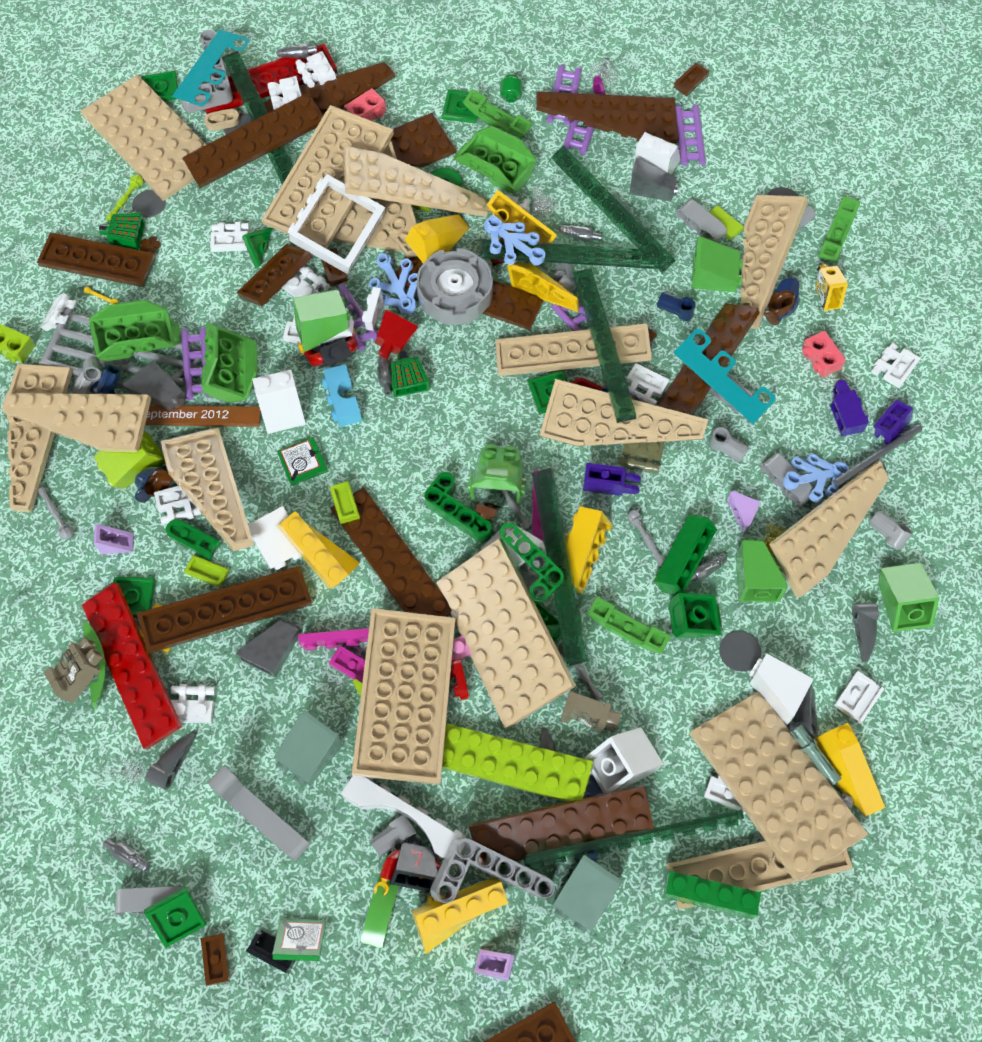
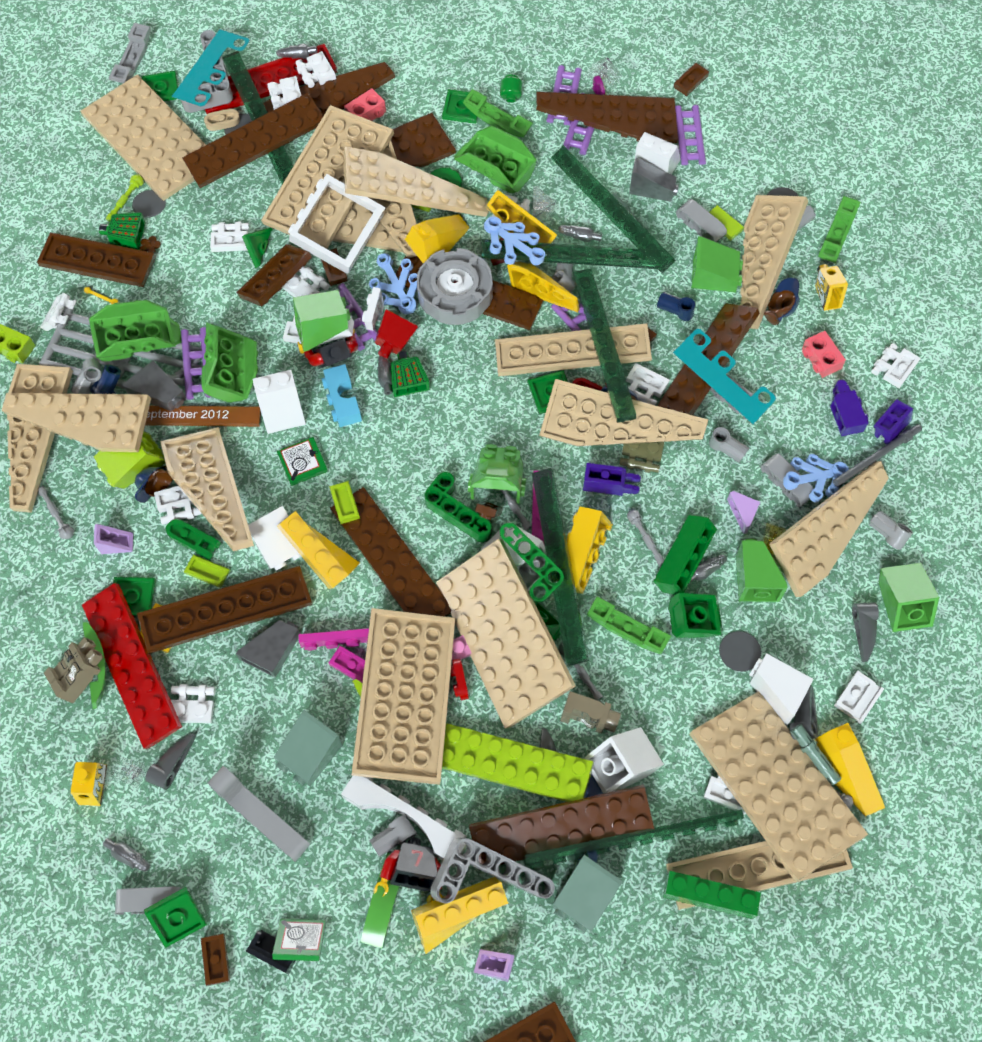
(89, 781): none -> yellow torso
(133, 54): none -> light grey slope

